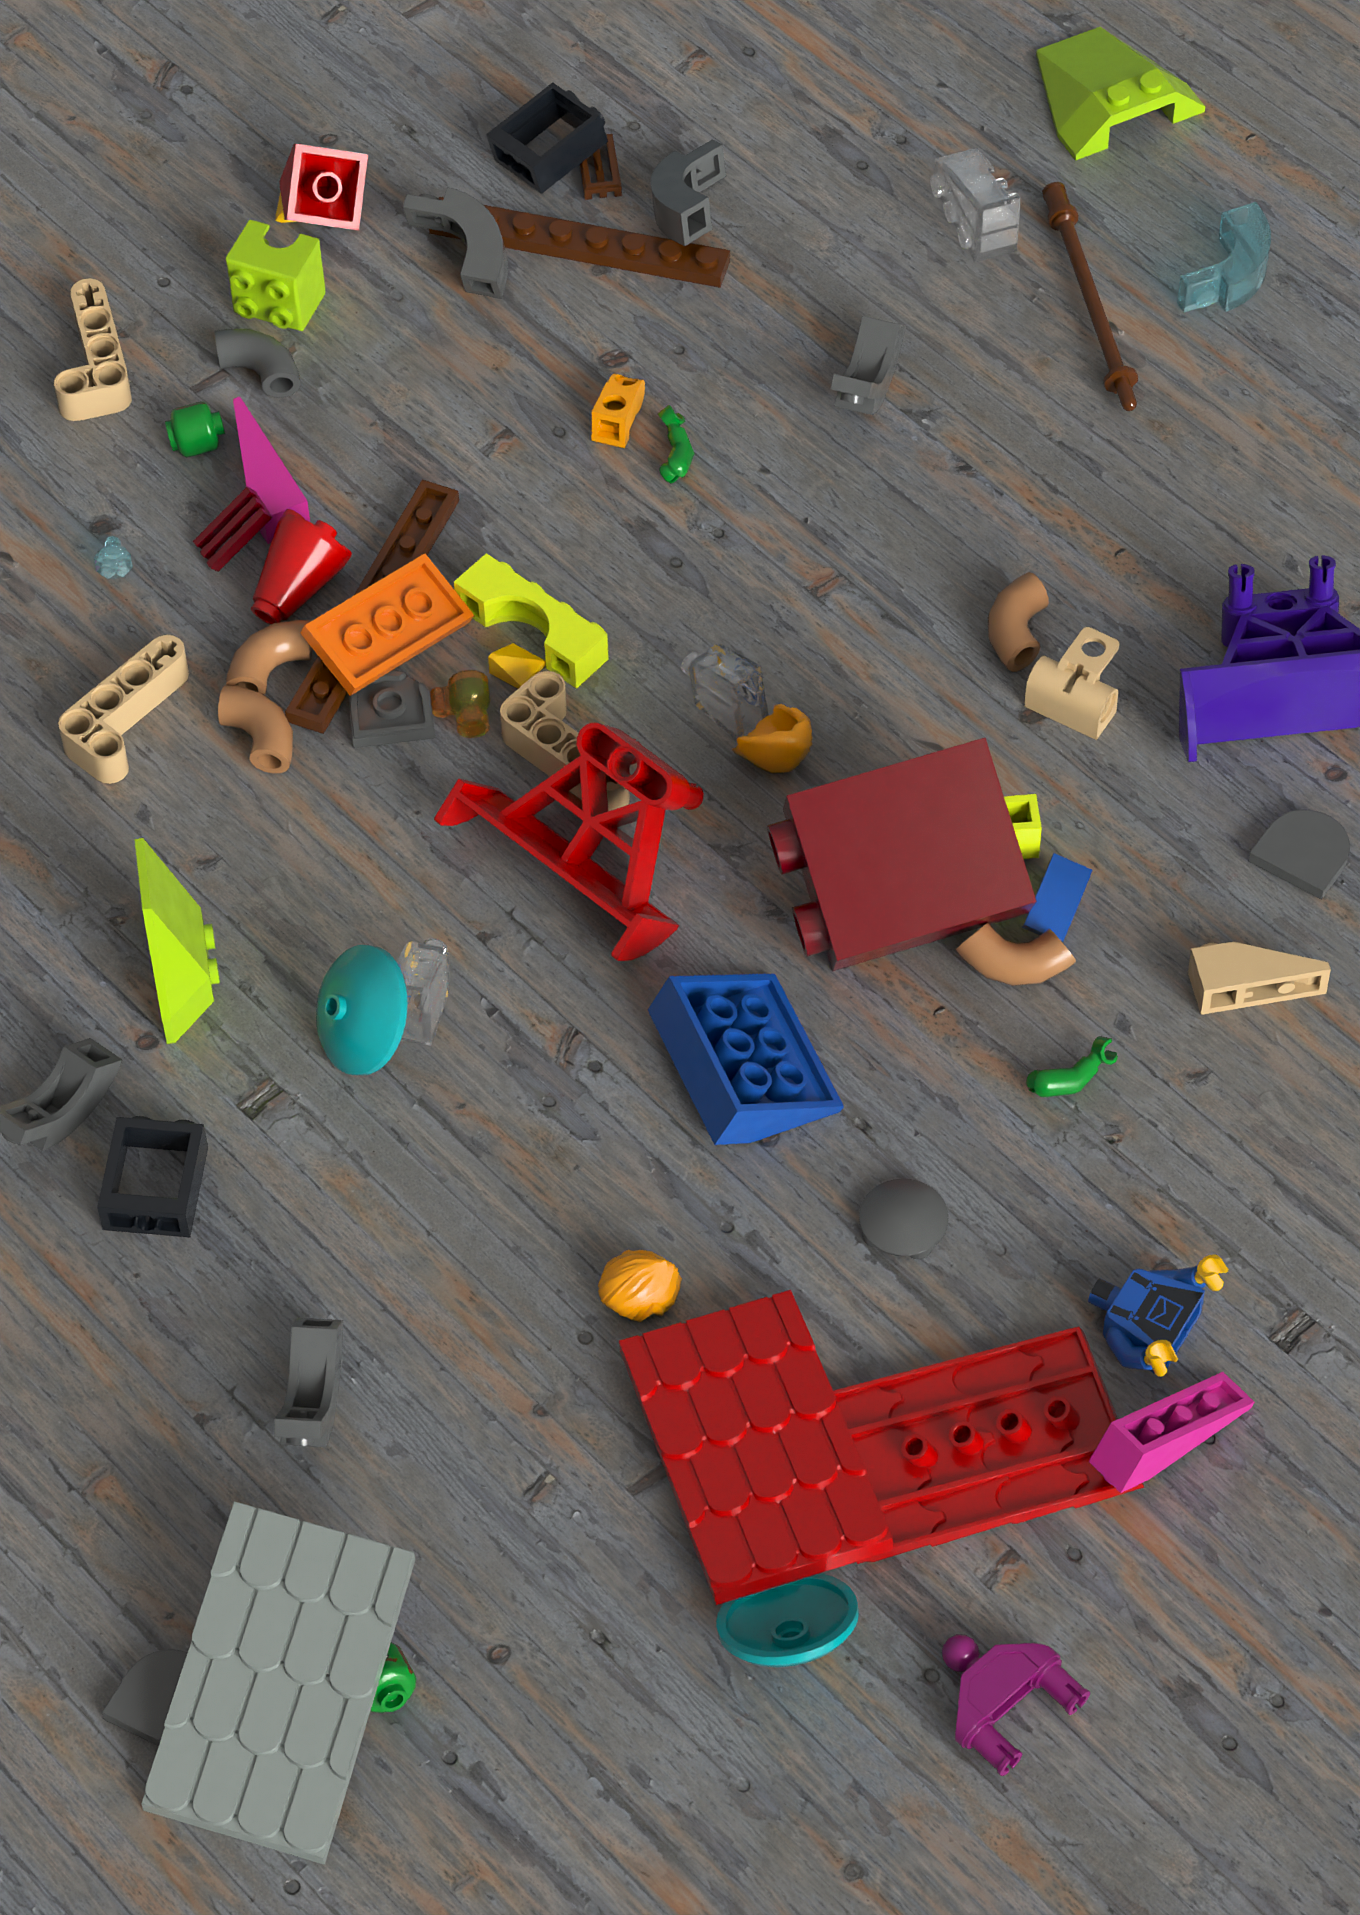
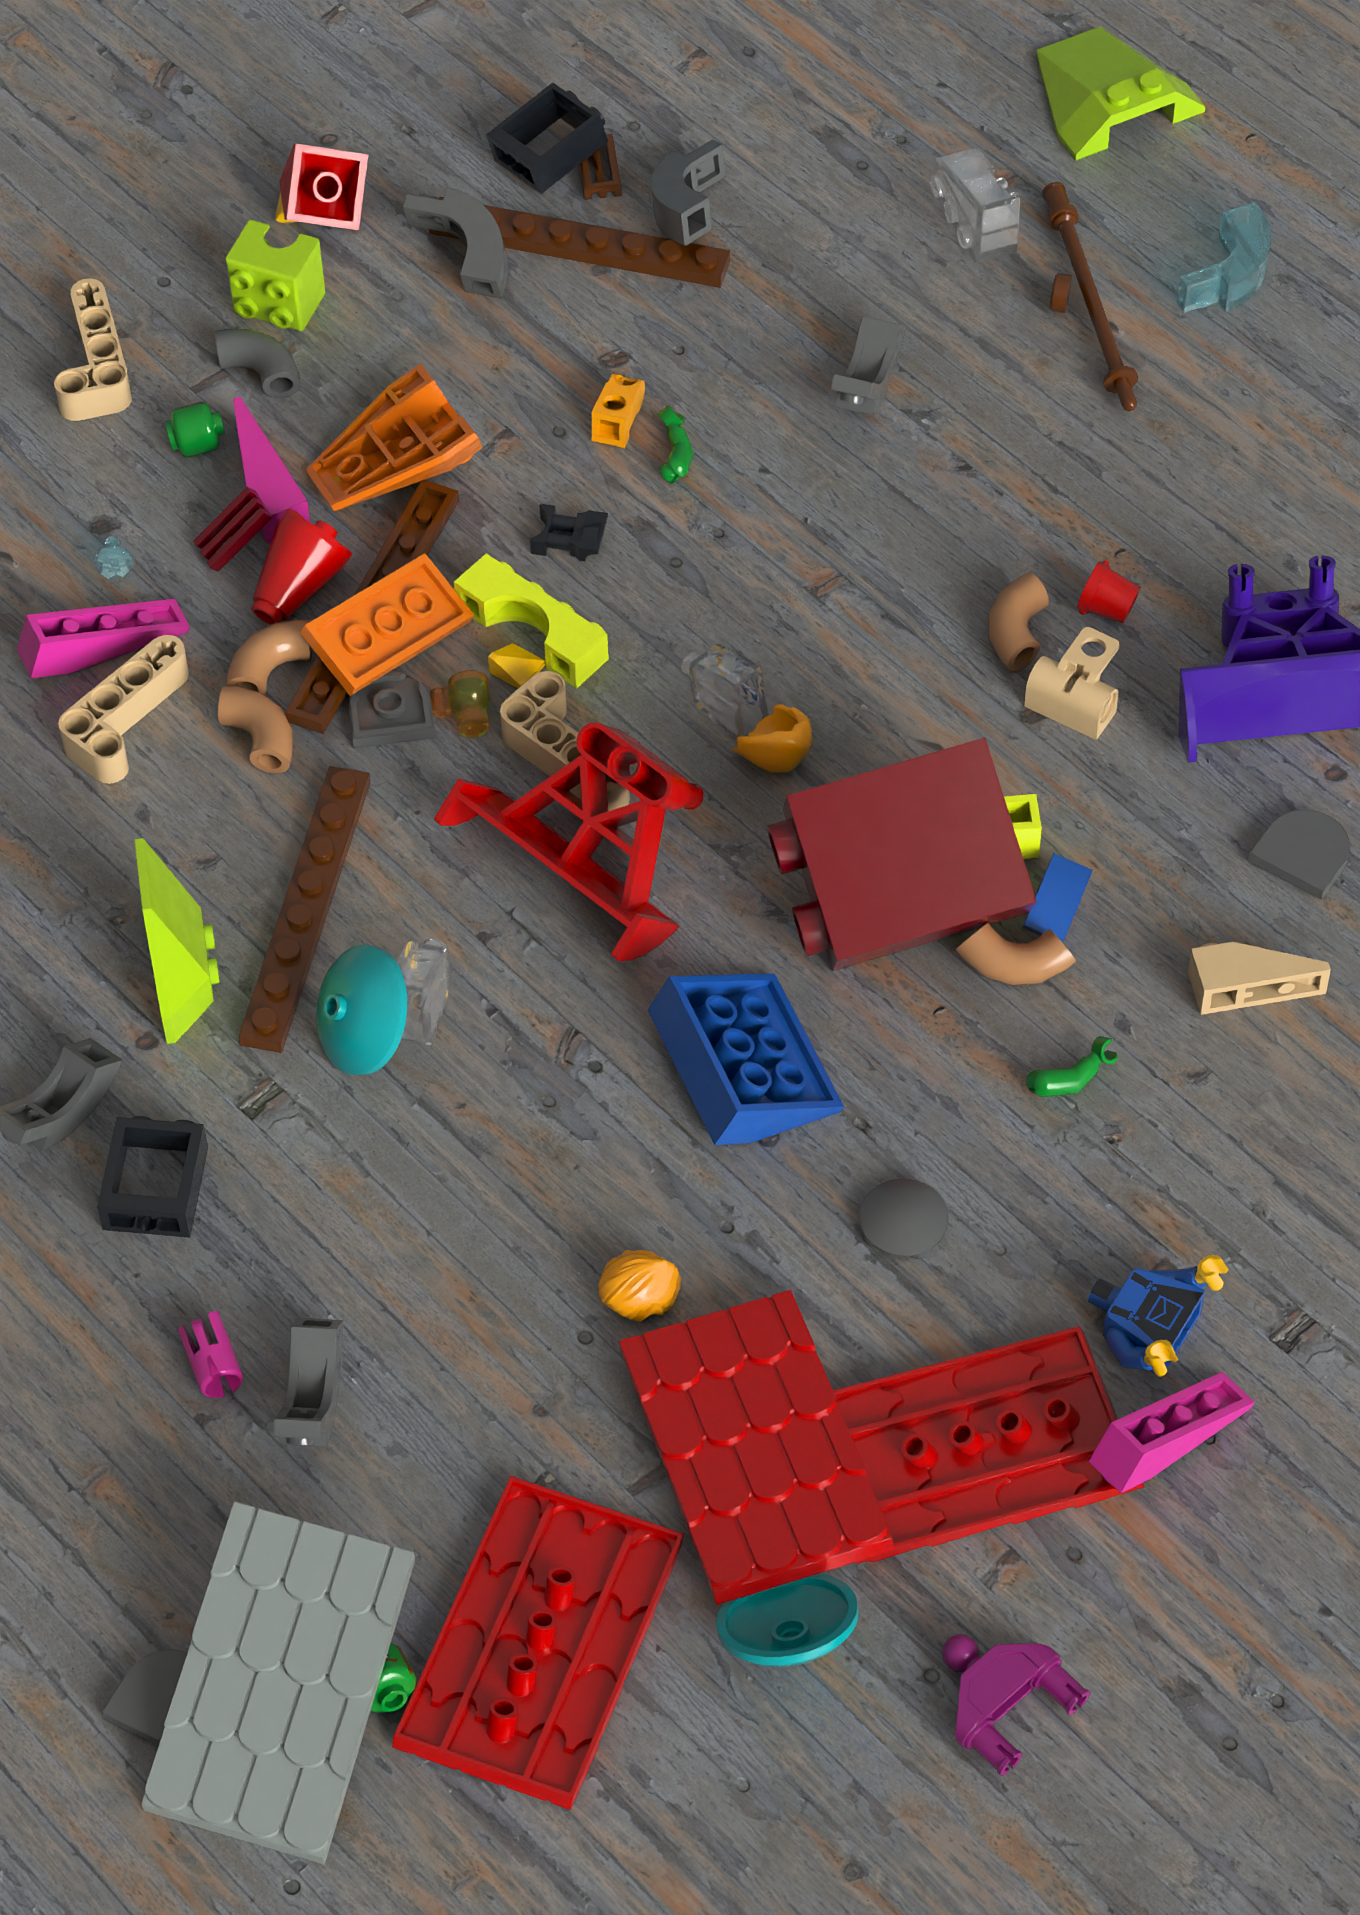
(84, 637): none -> dark pink slope
(212, 1359): none -> dark pink arm
(304, 910): none -> reddish brown plate
(394, 443): none -> orange wedge
(539, 1642): none -> red piece
(586, 530): none -> black piece
(1060, 292): none -> reddish brown tile
(1108, 594): none -> red piece

